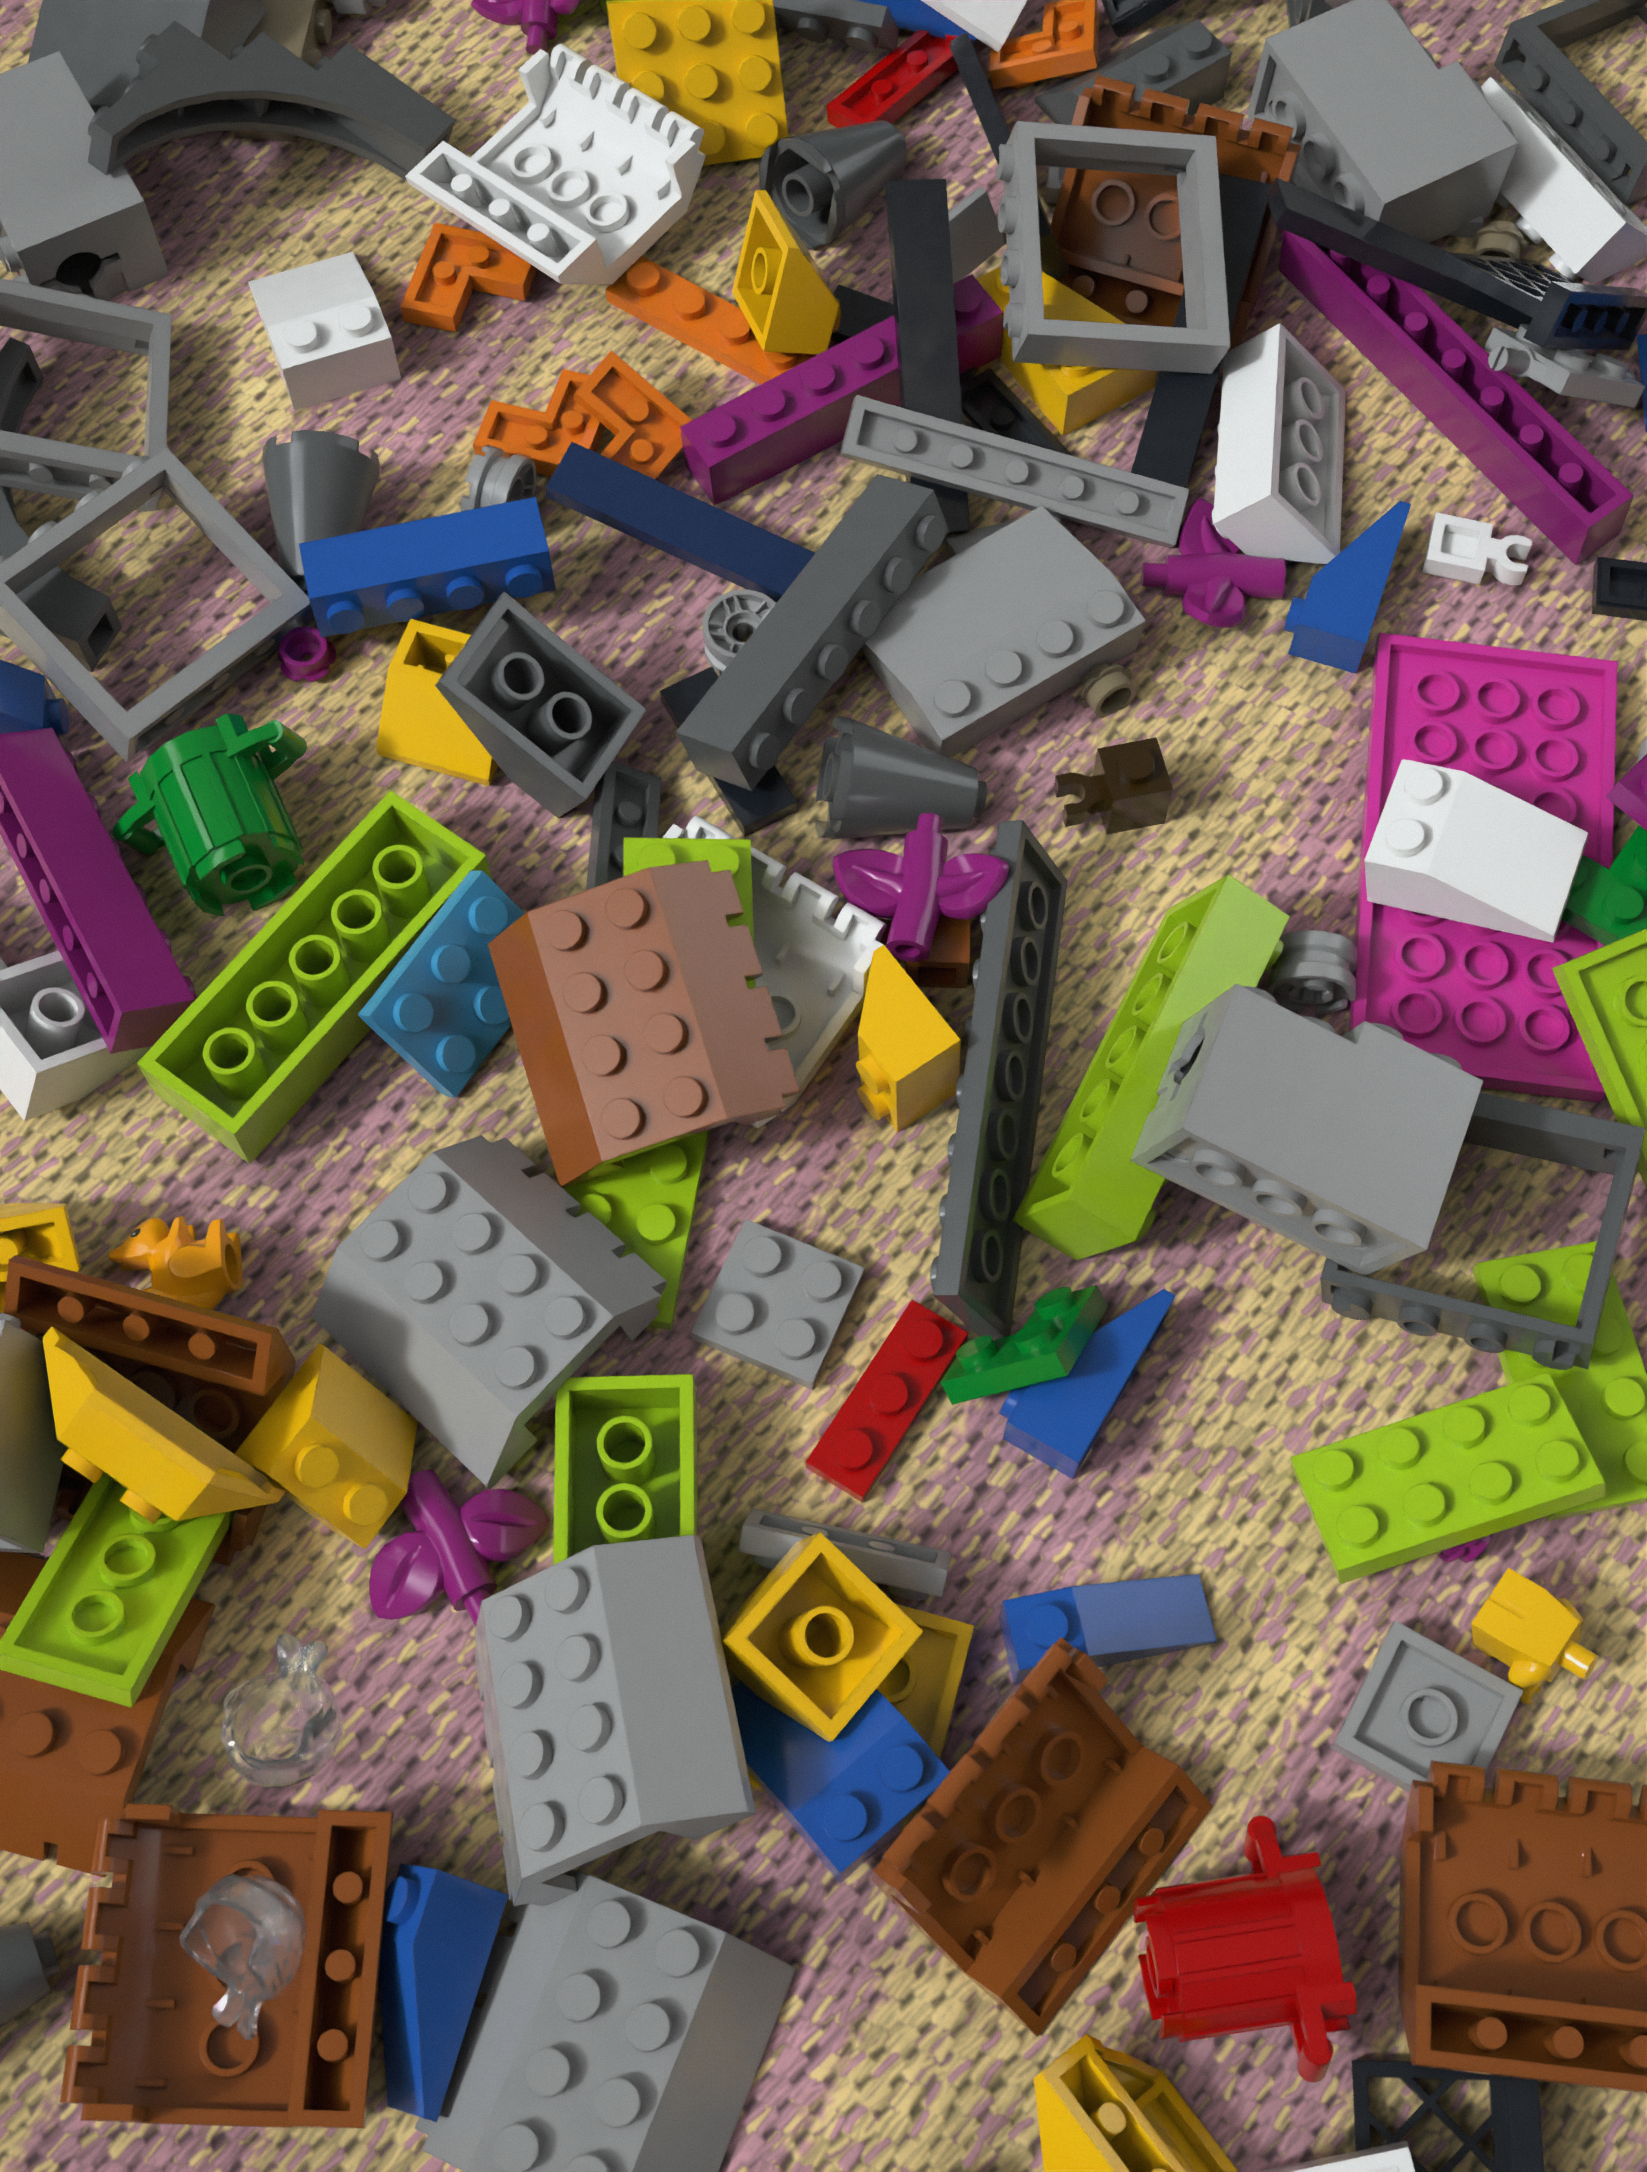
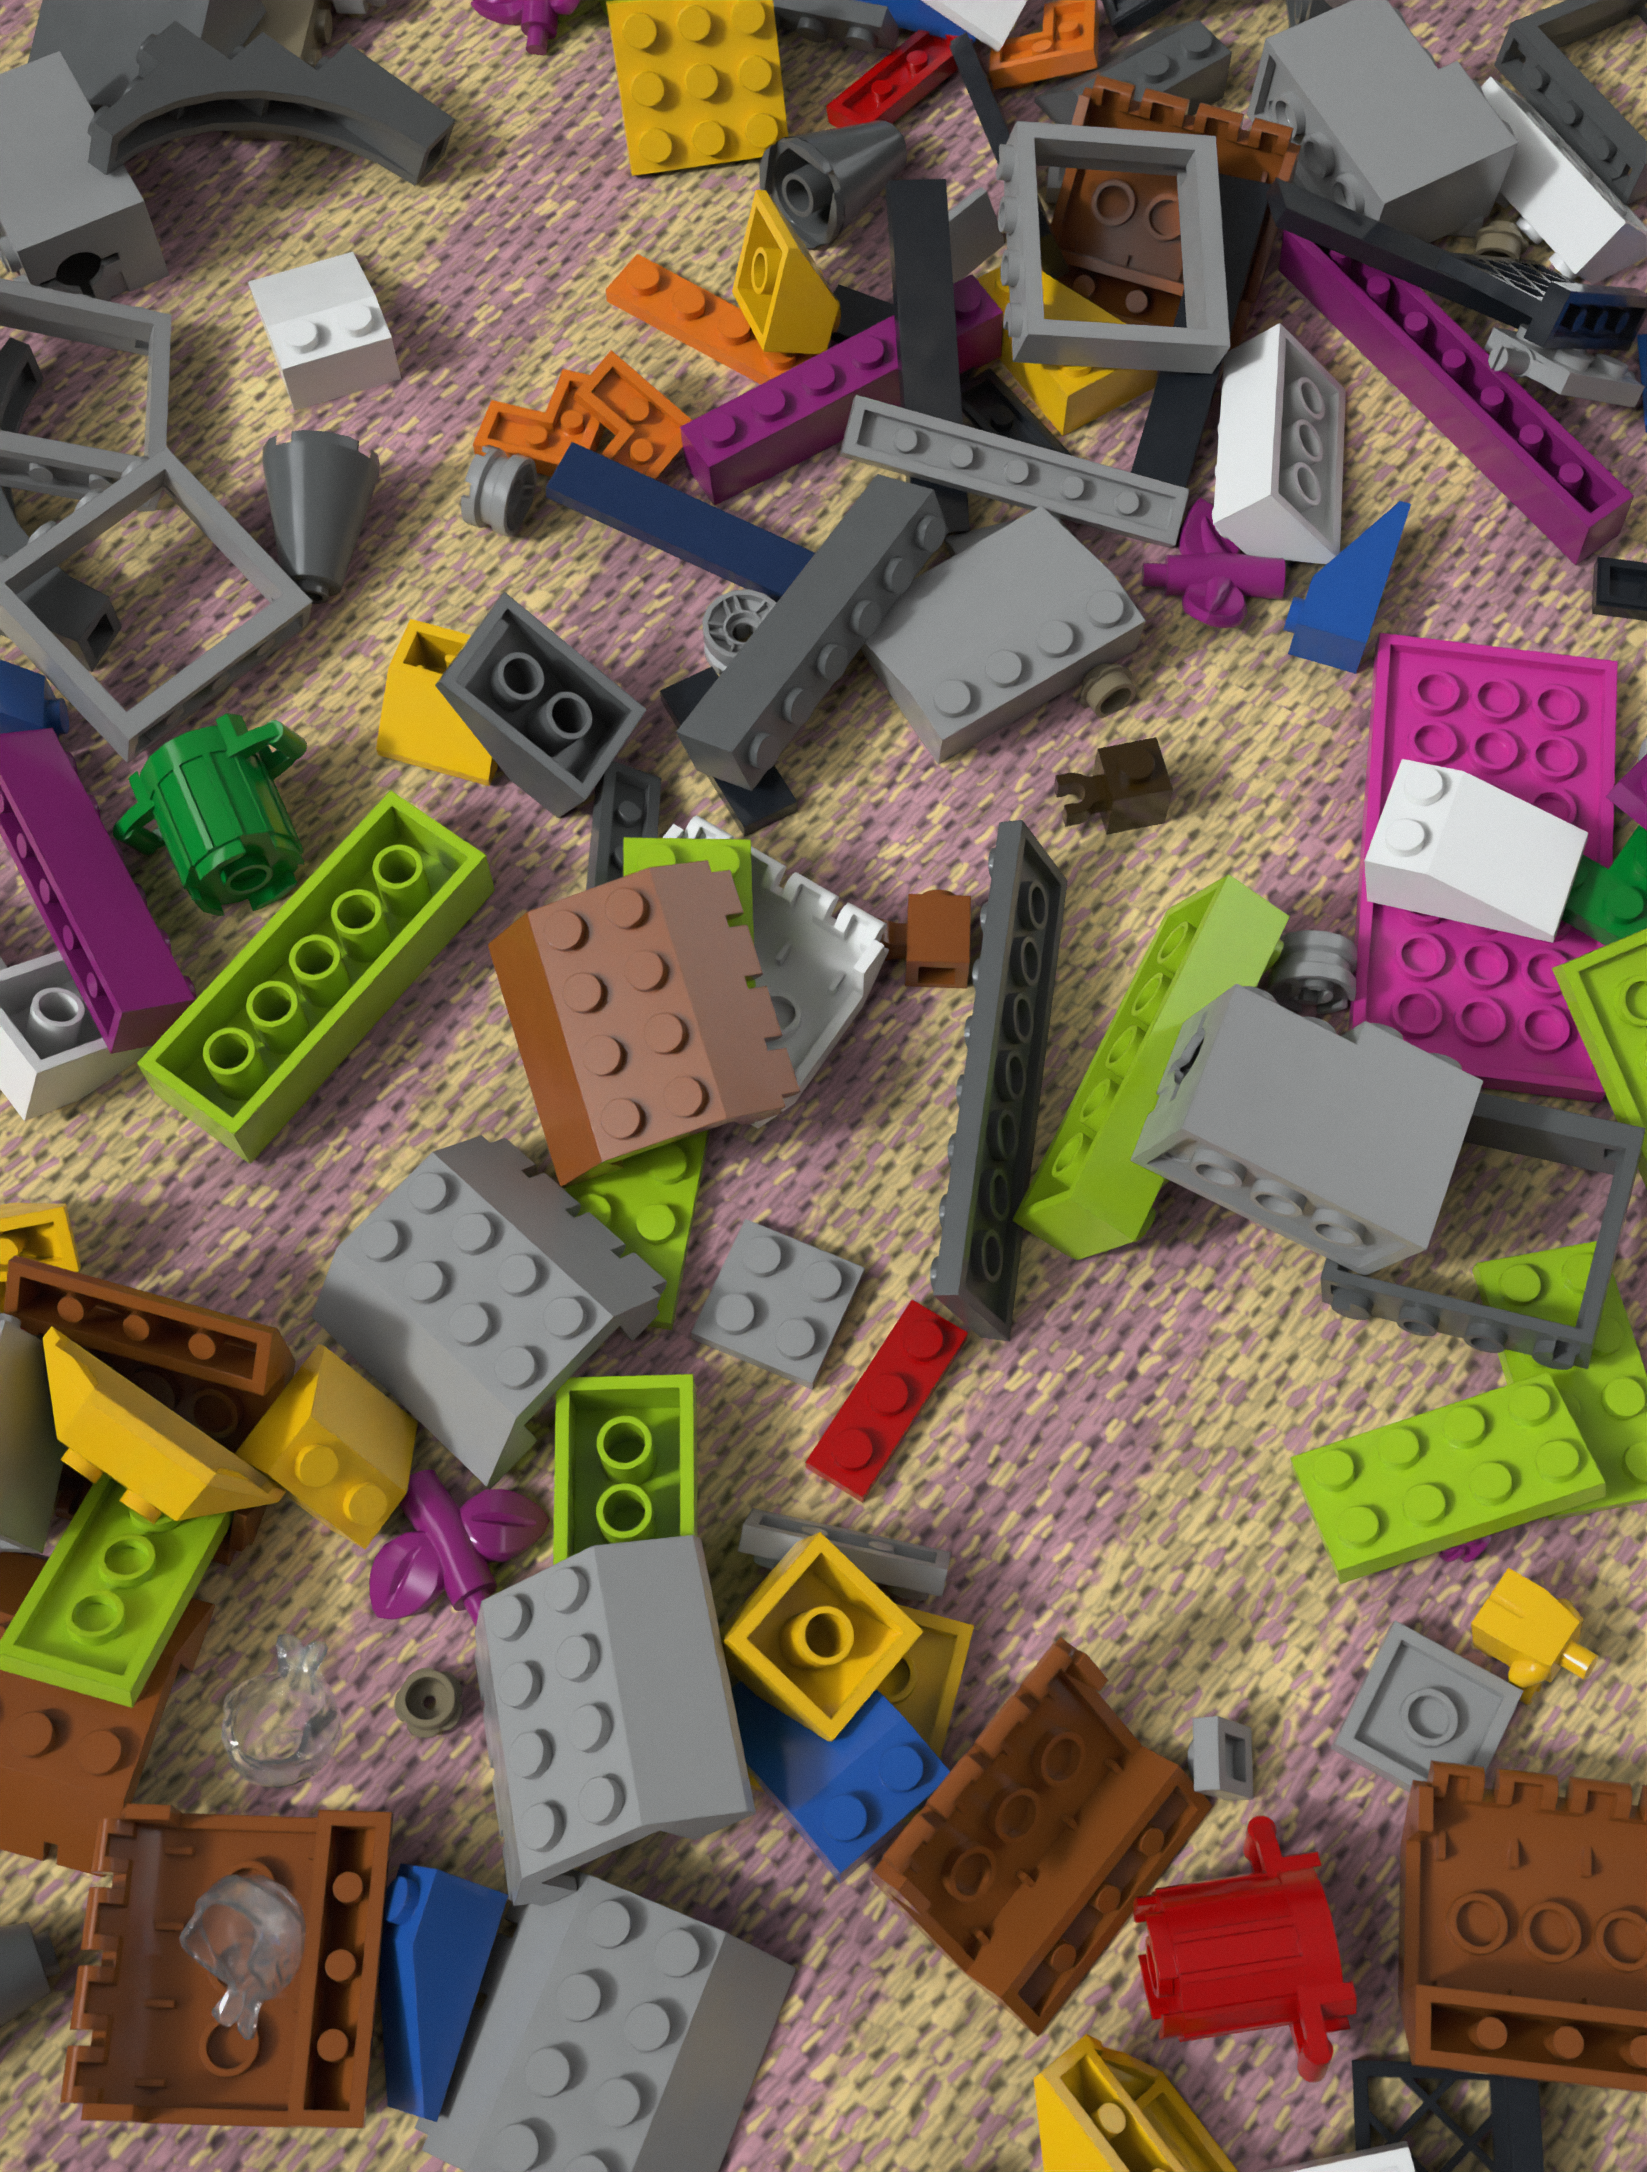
(182, 1265): light orange animal -> none
(304, 642): magenta plate -> none
(411, 1697): none -> dark tan plate
(427, 567): blue slope -> none
(444, 996): dark azure plate -> none
(454, 266): orange plate -> none
(575, 175): white slope -> none
(884, 784): dark grey cone -> none
(904, 1047): yellow slope -> none
(919, 886): magenta plant -> none
(1036, 1353): green plate -> none
(1066, 1414): blue slope -> none
(1107, 1621): blue slope -> none
(1221, 1758): none -> light grey plate
(1465, 550): white plate -> none

